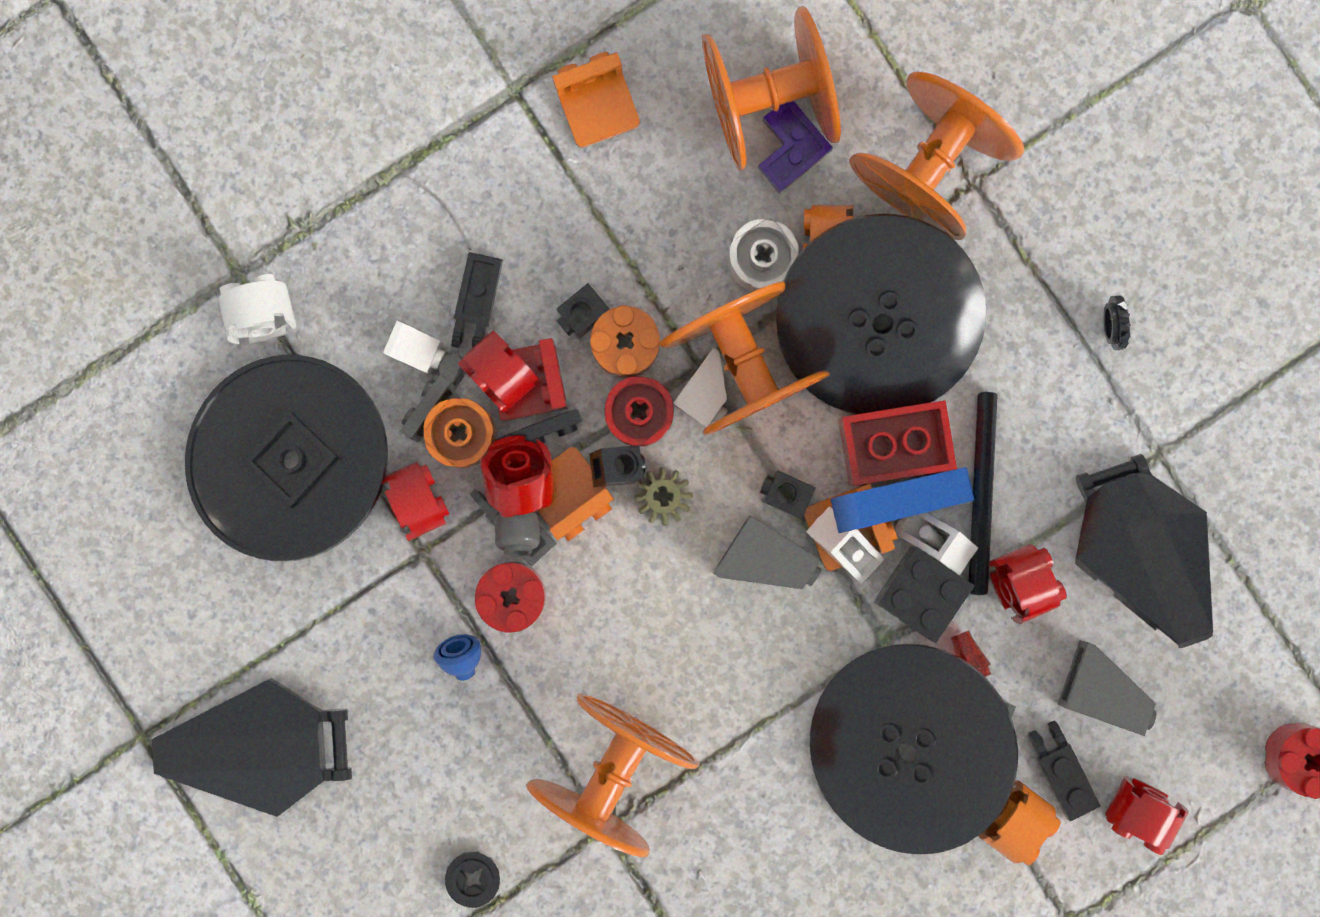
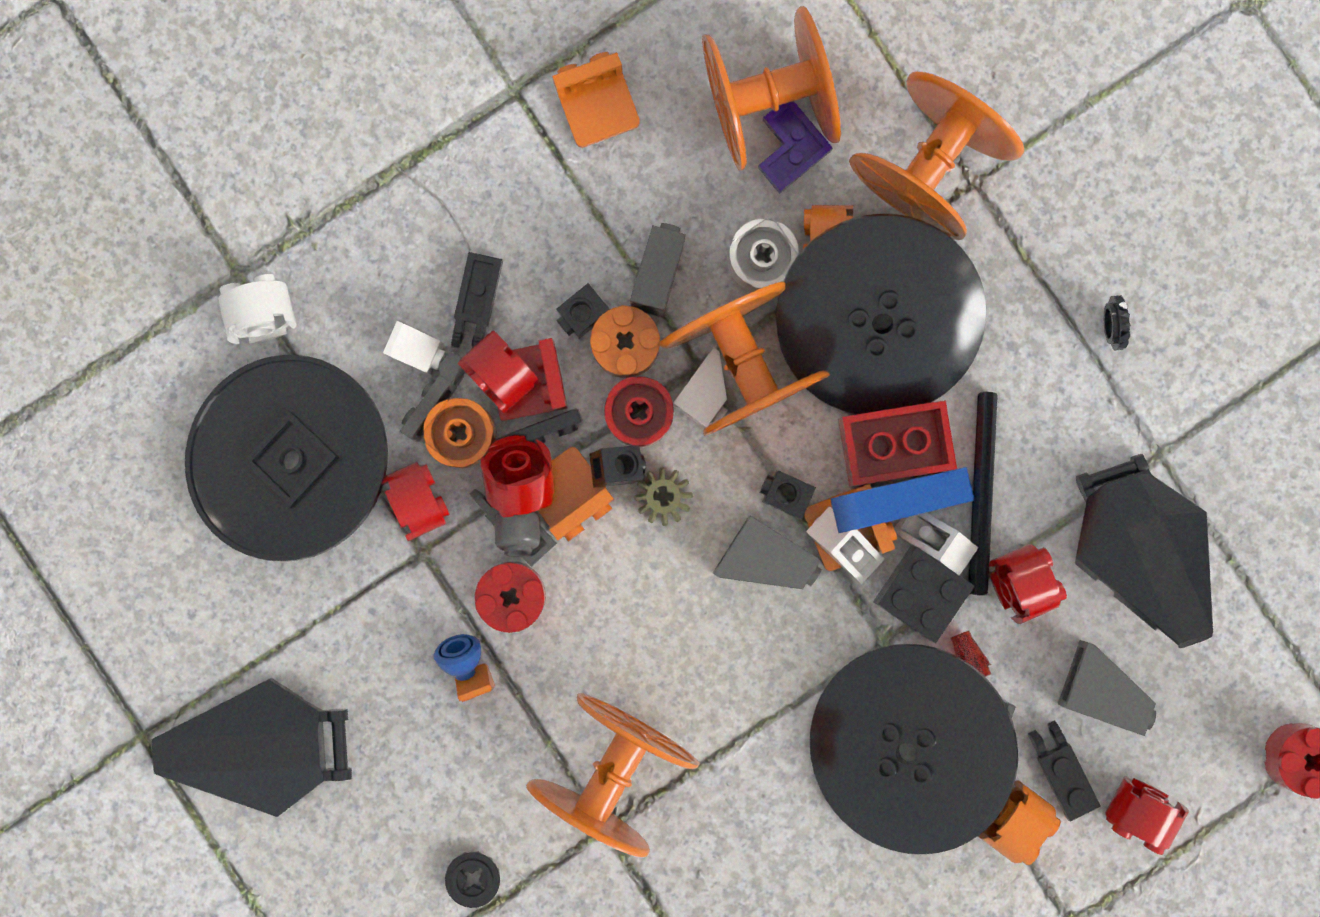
(477, 685): none -> orange slope
(658, 269): none -> dark grey slope

